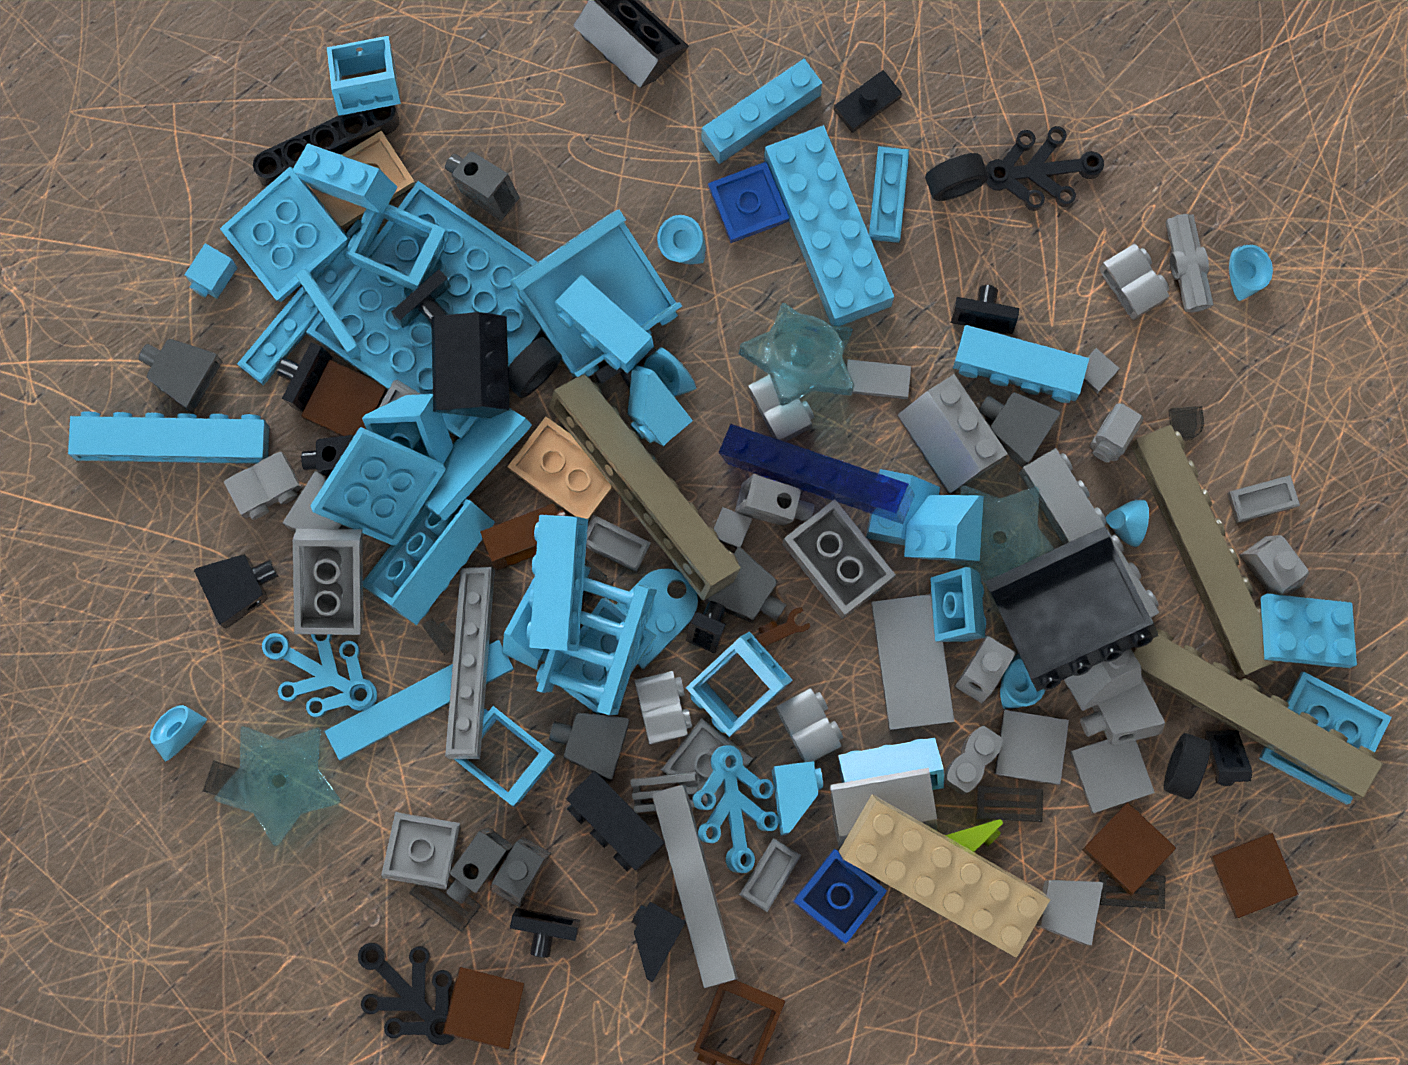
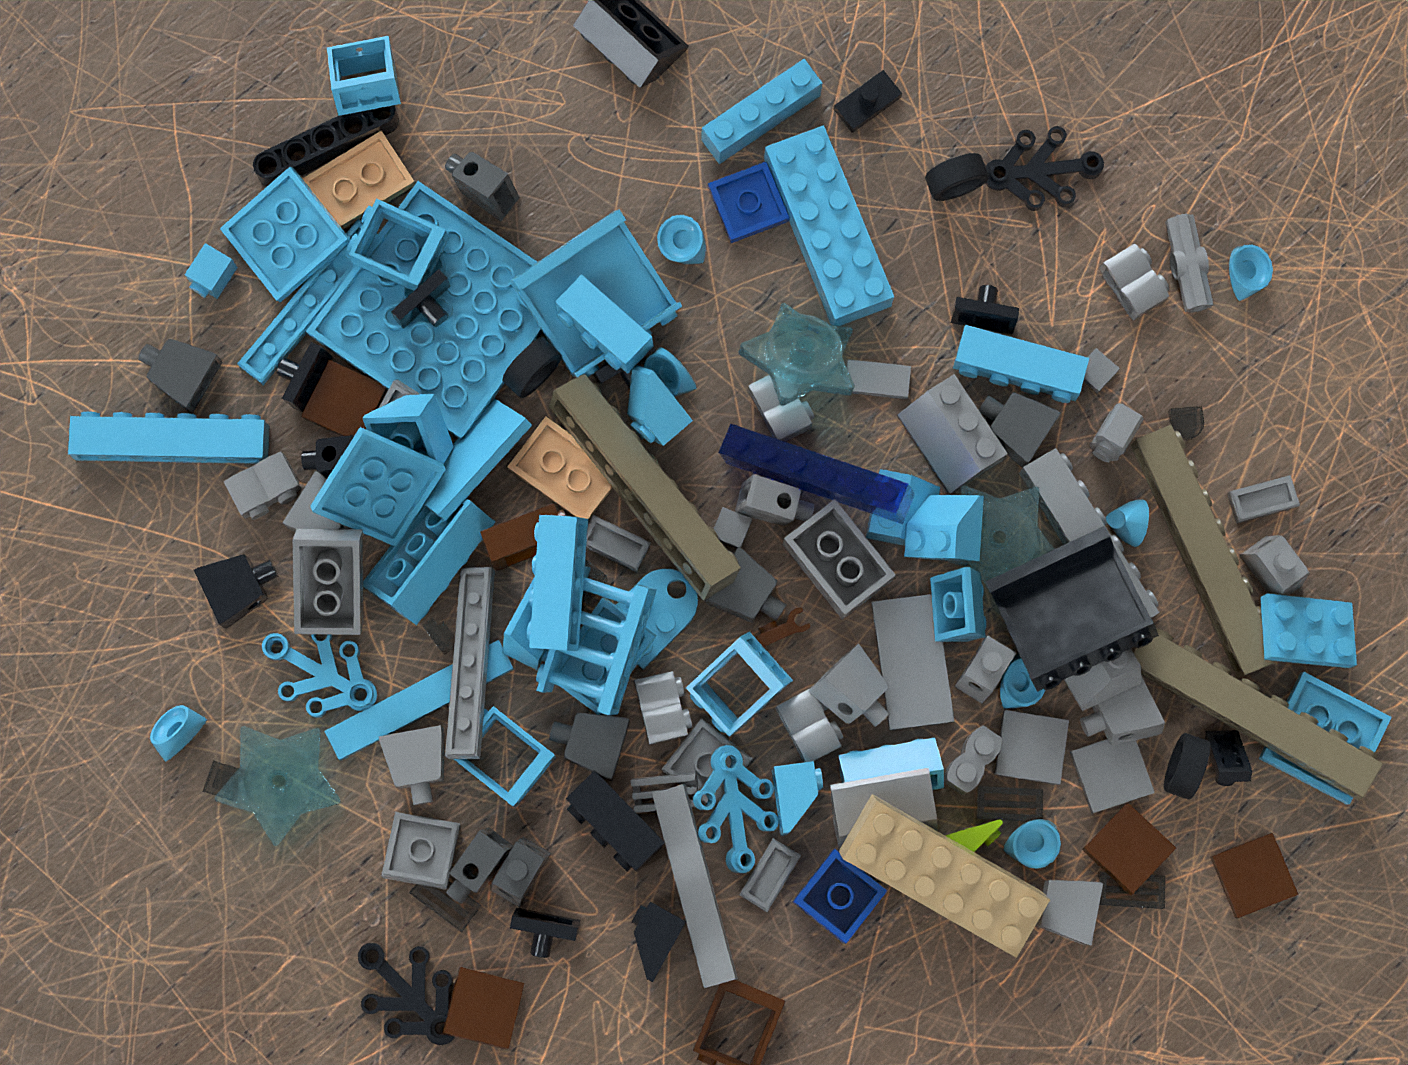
(328, 313): medium azure tile -> none
(345, 178): medium azure brick -> none
(415, 760): none -> light grey torso
(470, 364): black slope -> none
(706, 628): black tile -> none
(852, 688): none -> light grey torso
(888, 194): medium azure tile -> none
(1034, 843): none -> medium azure piece

